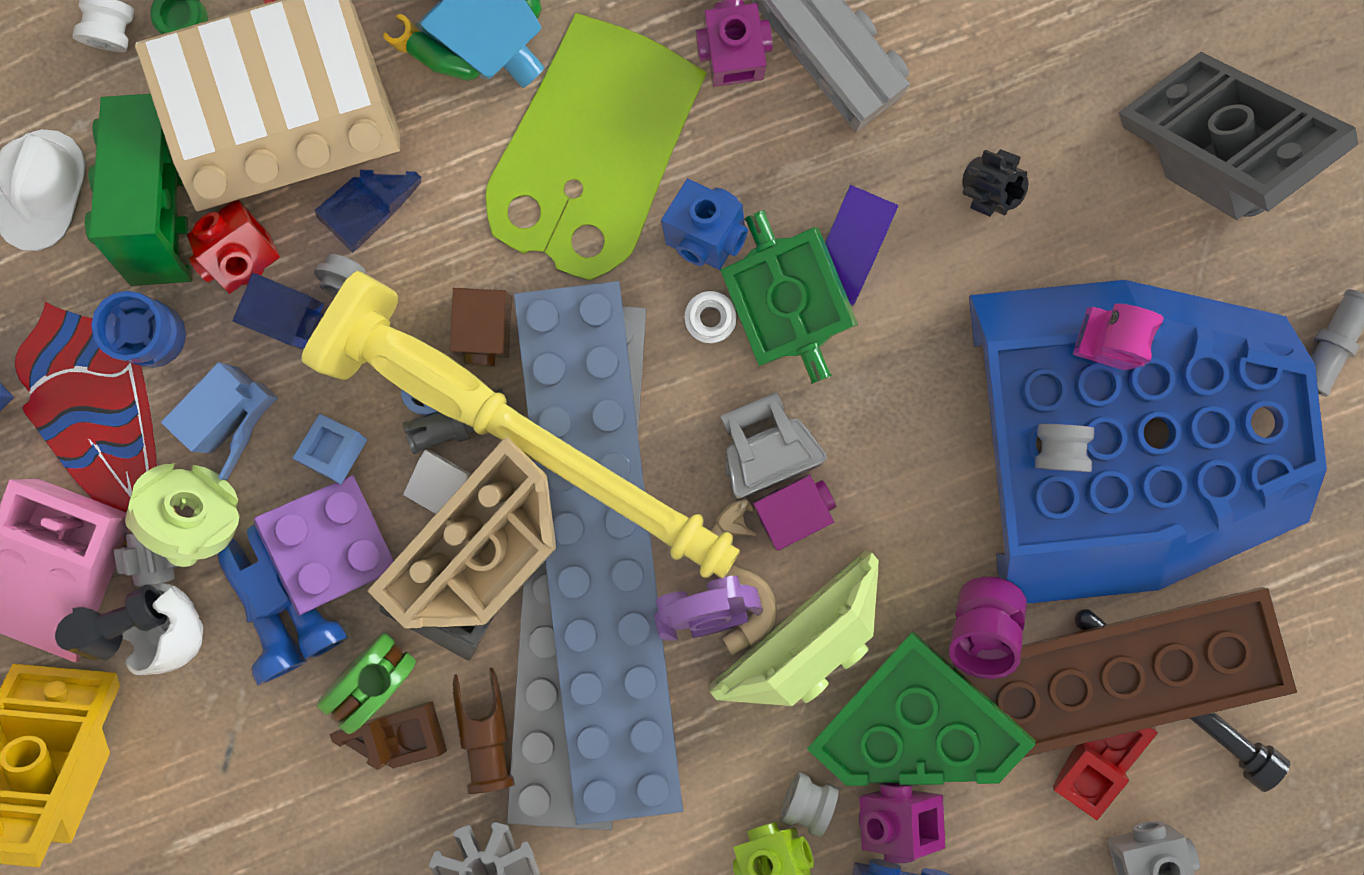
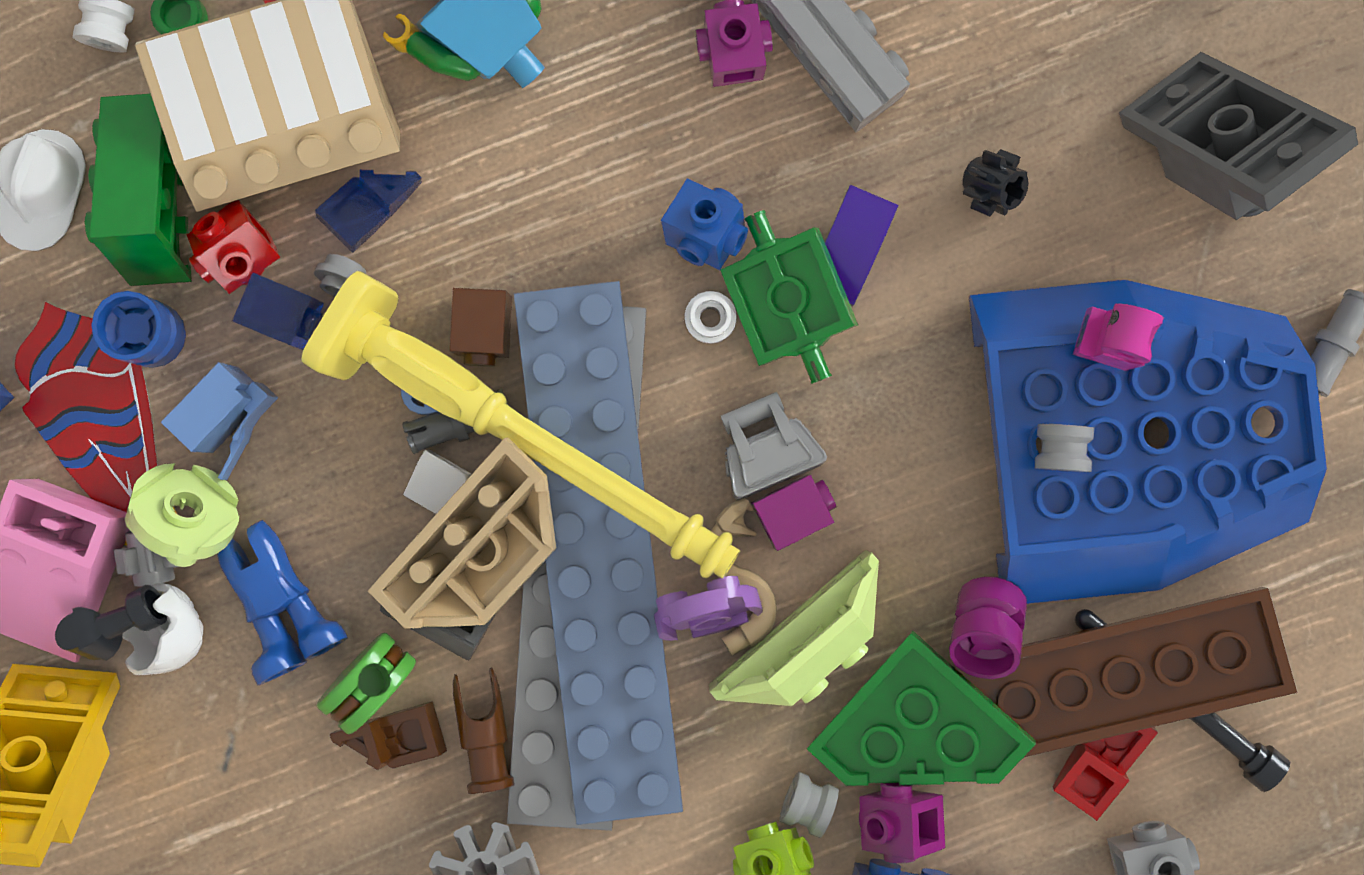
(324, 544): medium lavender plate -> none
(330, 448): medium blue plate -> none
(600, 119): lime piece -> none

